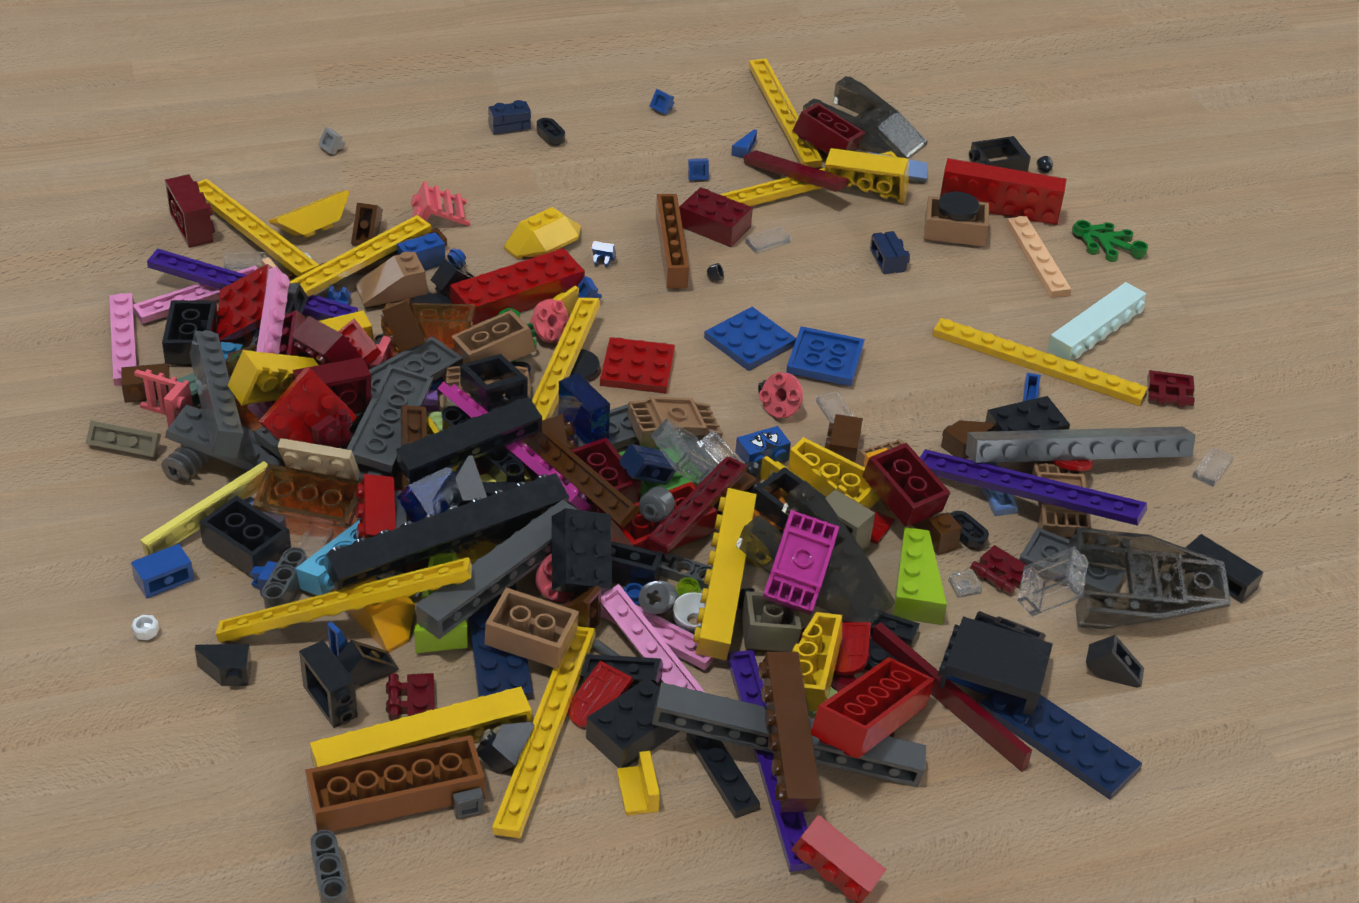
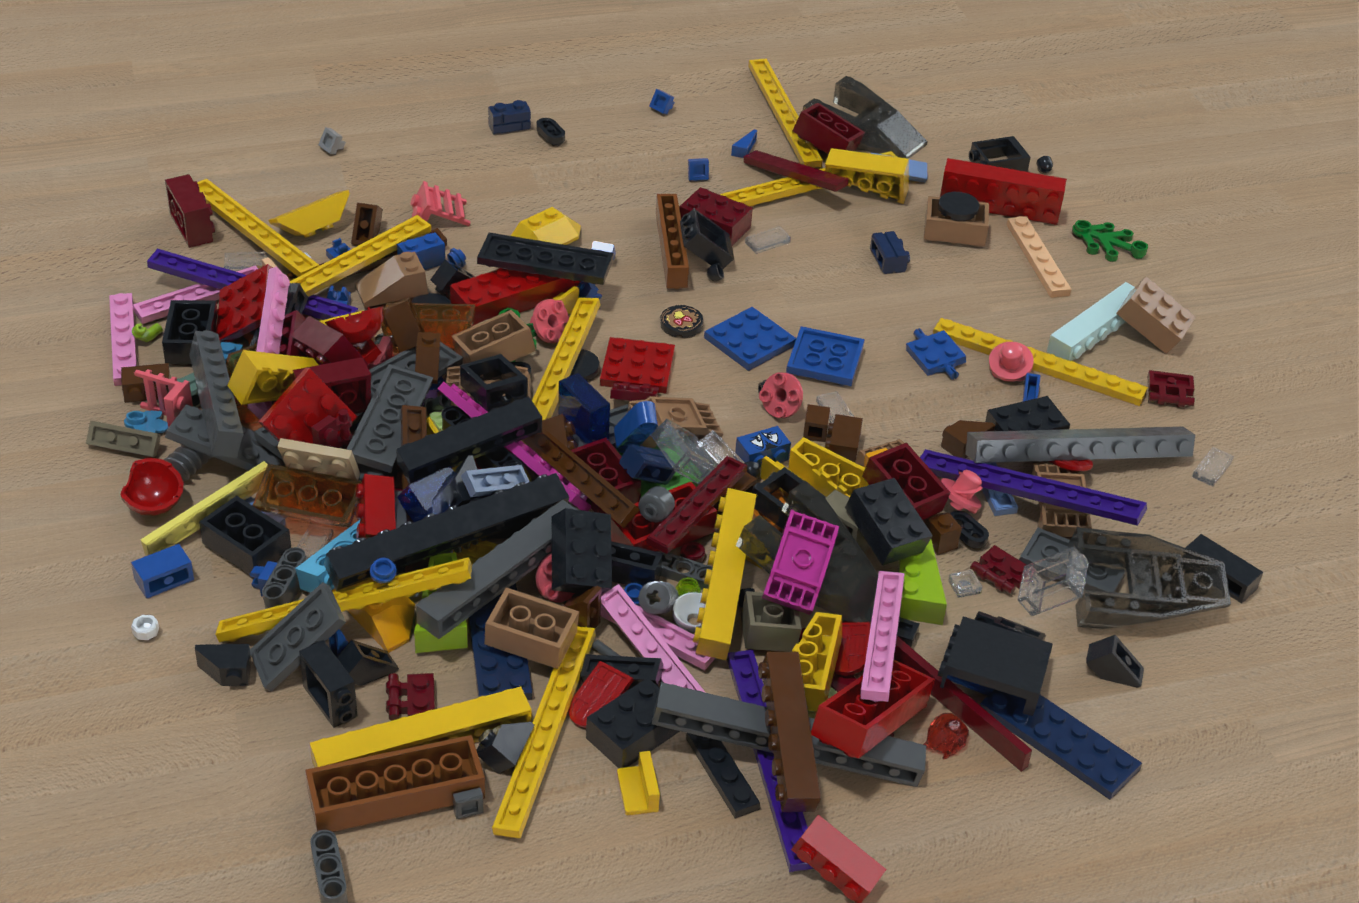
(144, 334): none -> lime arm
(146, 421): none -> dark azure plate
(152, 487): none -> red cylinder
(305, 625): none -> dark grey plate
(337, 249): none -> blue tile
(359, 327): none -> red cylinder
(383, 570): none -> blue plate
(428, 354): none -> reddish brown slope
(436, 404): none -> pearl dark grey pin
(487, 481): none -> sand blue plate
(545, 258): none -> black plate
(633, 392): none -> dark red plate
(636, 425): none -> blue beam
(681, 321): none -> tile
(693, 551): none -> dark red tile
(706, 239): none -> black window
(816, 423): none -> reddish brown brick
(882, 637): none -> bright pink plate
(888, 521): none -> black brick
(936, 353): none -> blue plate
(947, 735): none -> clear red hat
(963, 491): none -> coral plate
(1011, 361): none -> coral plate
(1155, 315): none -> medium nougat brick

